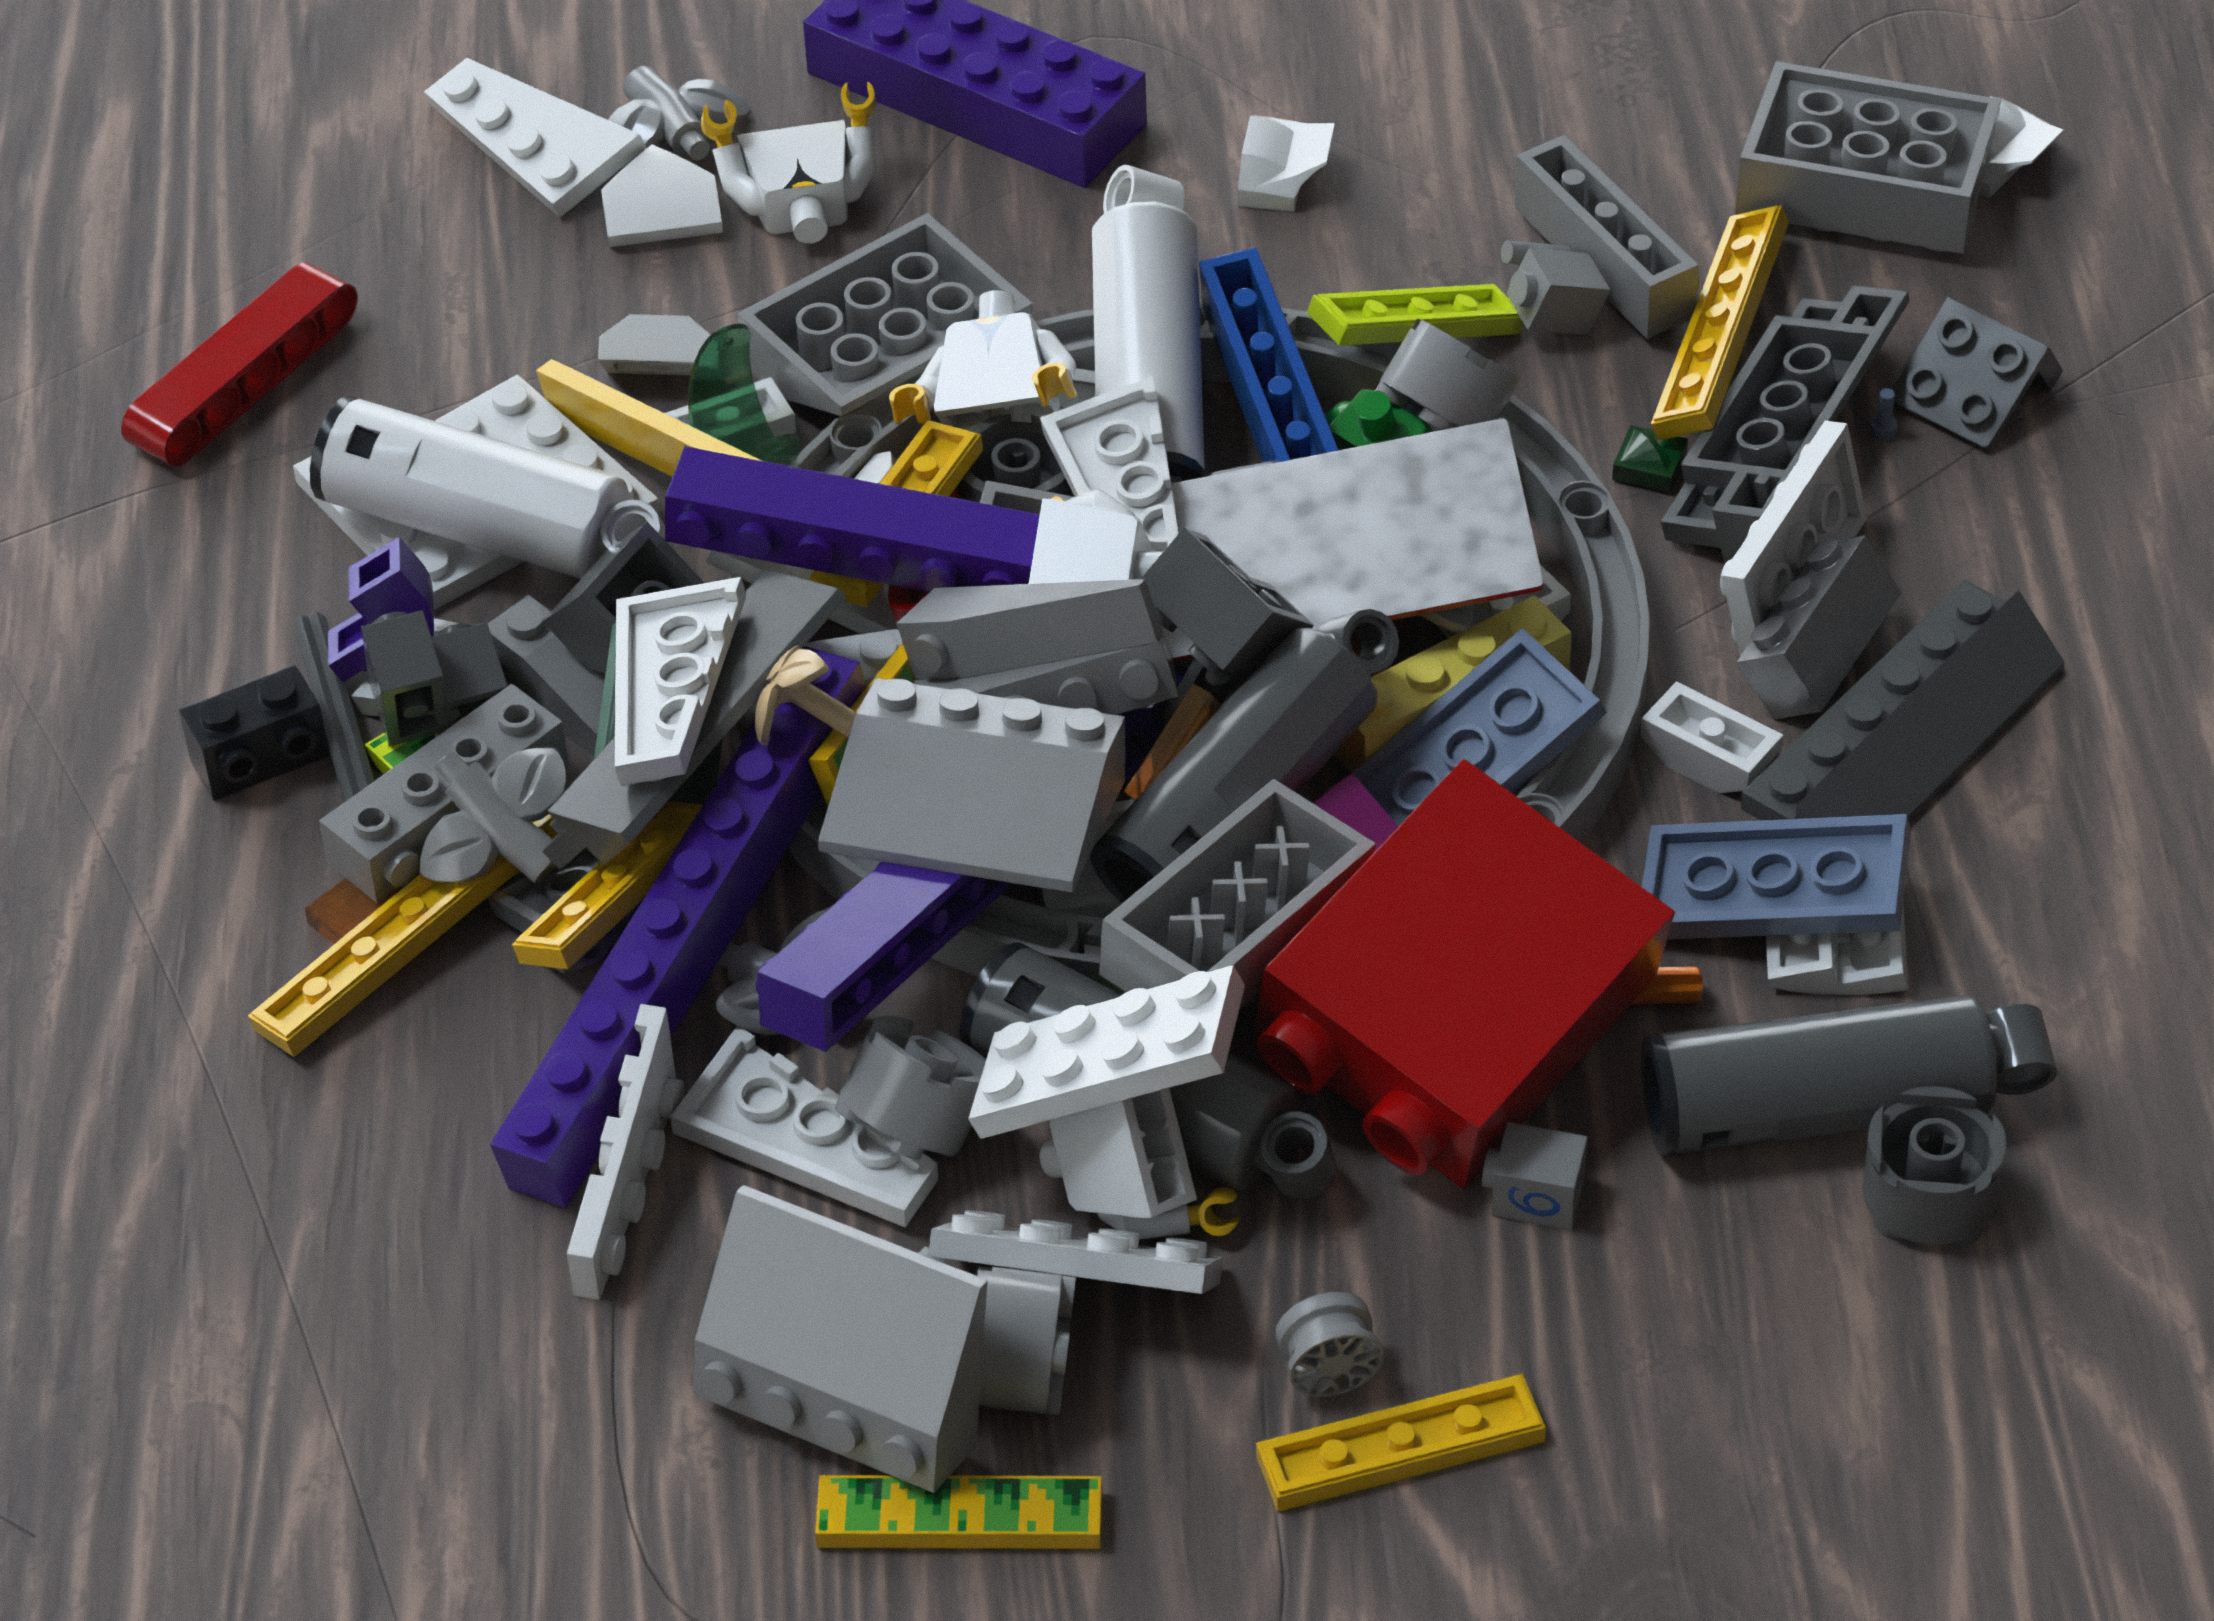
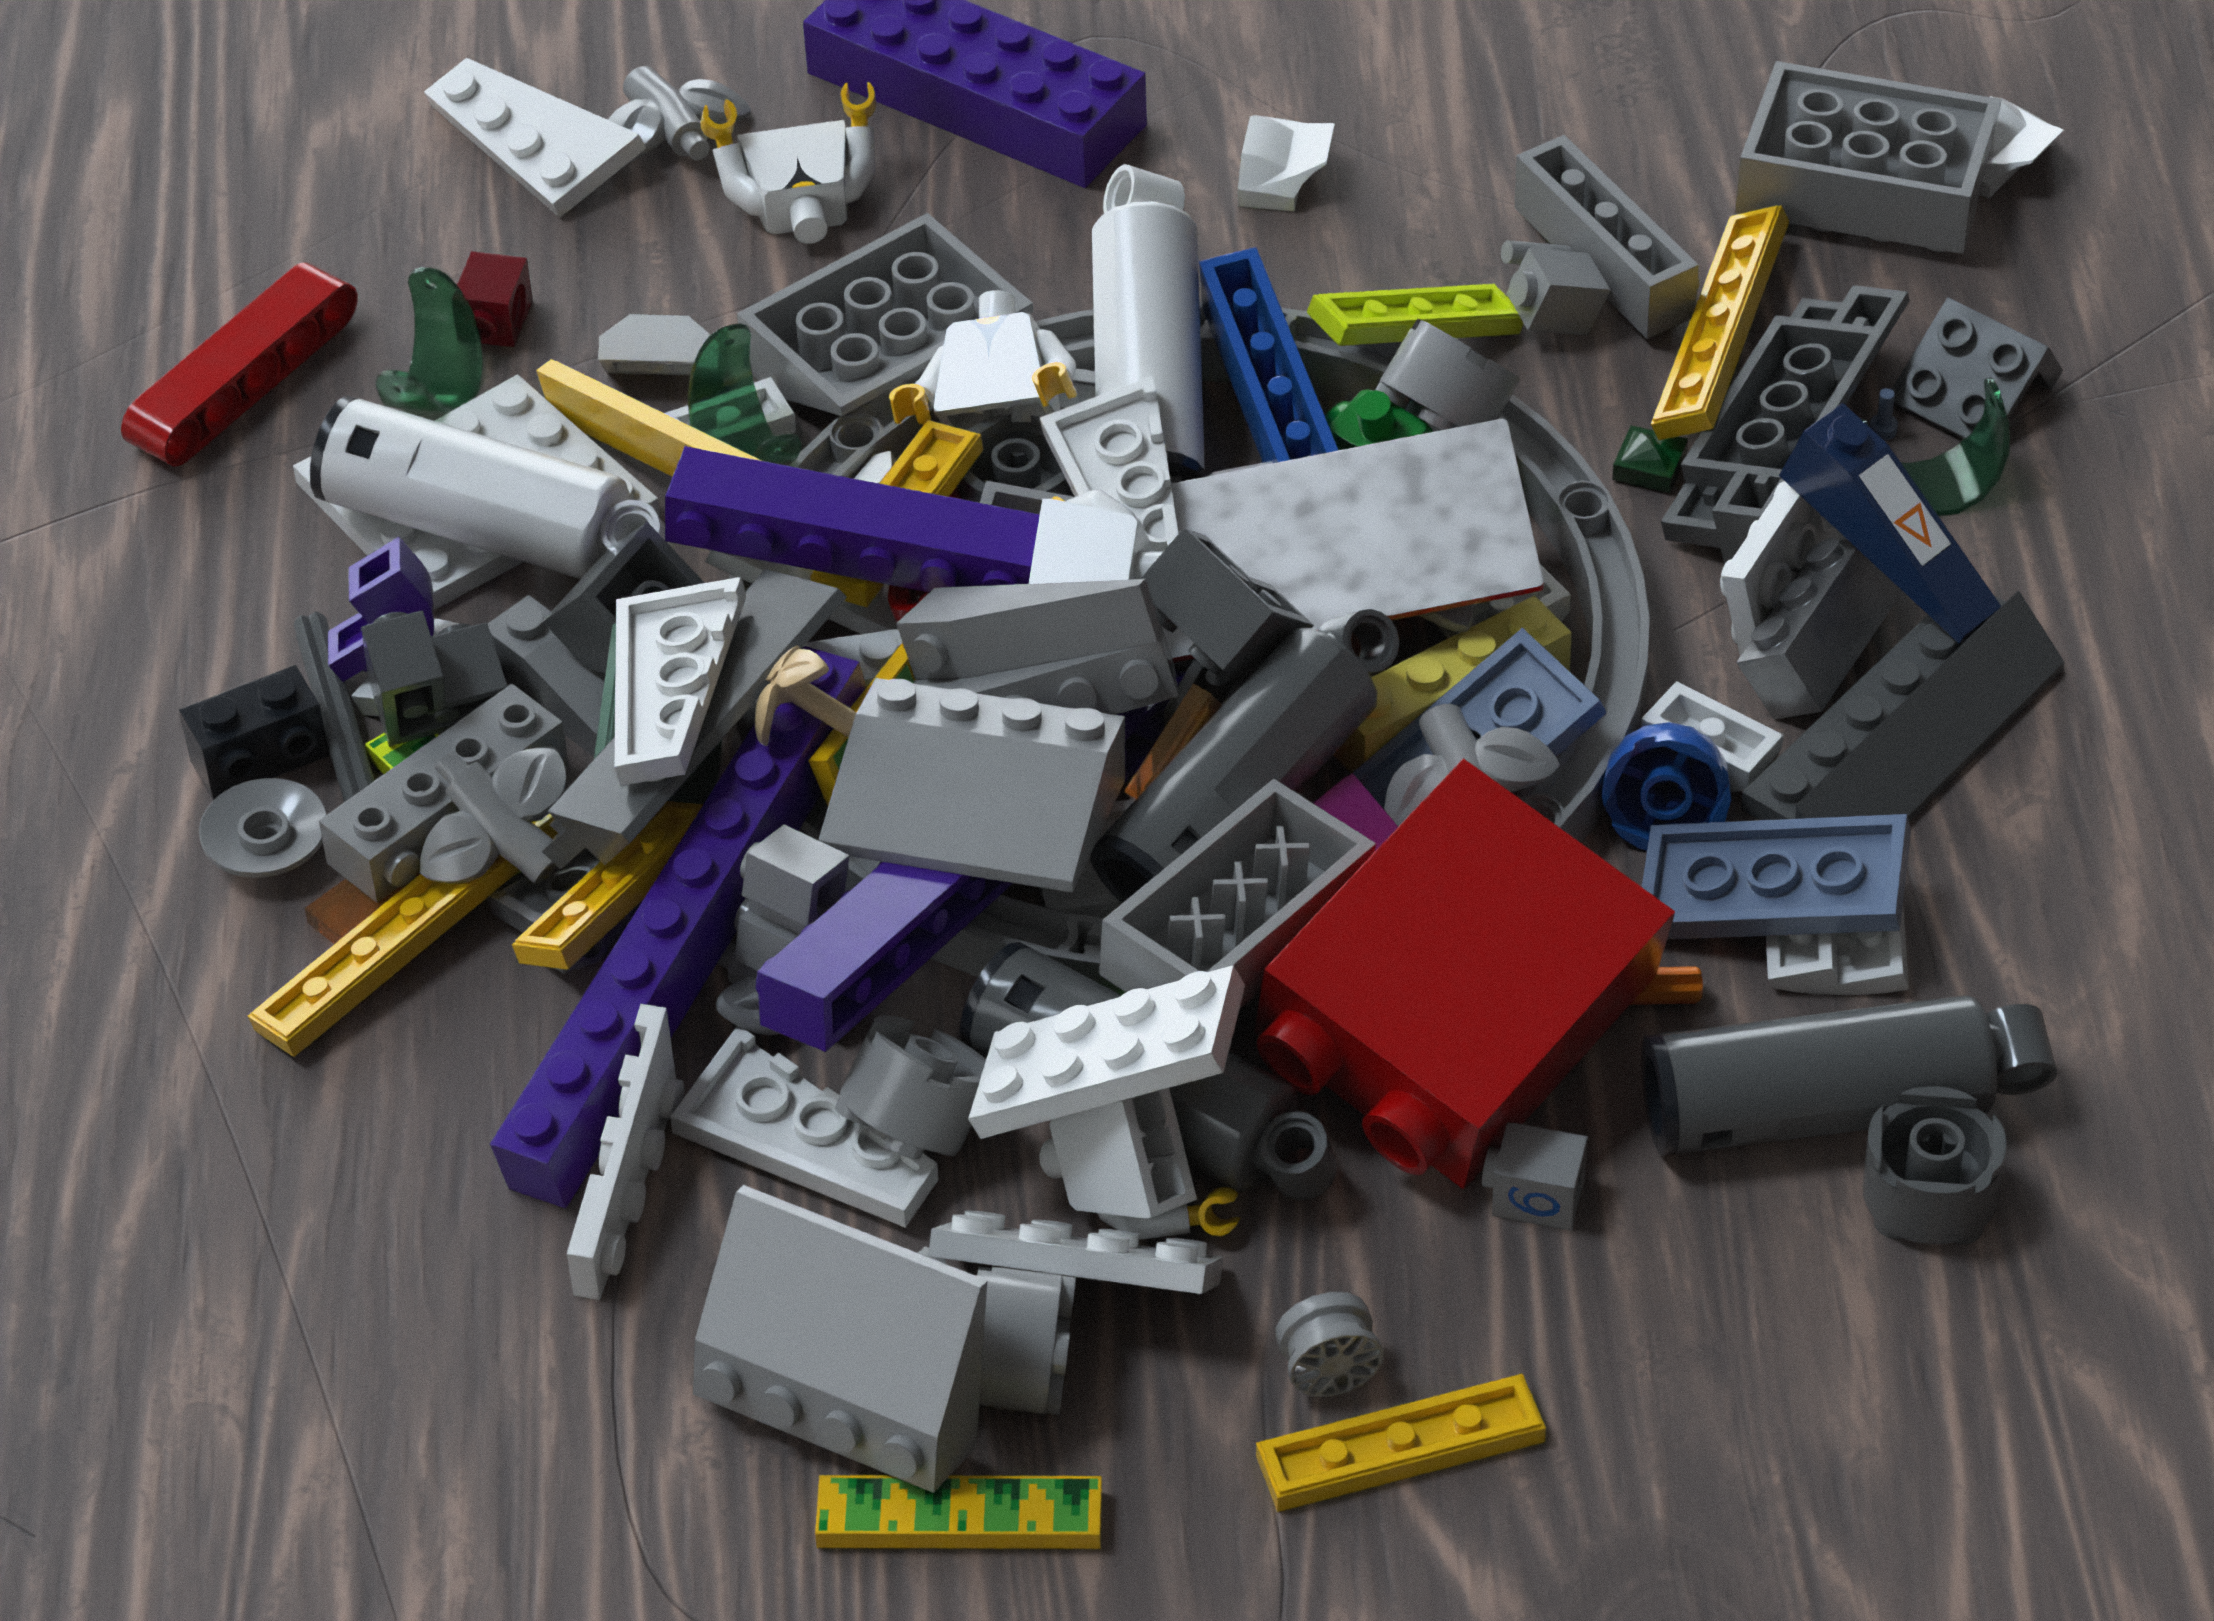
(262, 827): none -> light grey dish
(445, 349): none -> clear green piece
(498, 295): none -> dark red brick
(660, 200): white slope -> none
(785, 887): none -> light grey brick
(1504, 754): none -> light grey plant
(1664, 778): none -> blue cylinder
(1880, 510): none -> dark blue slope
(1972, 467): none -> clear green piece

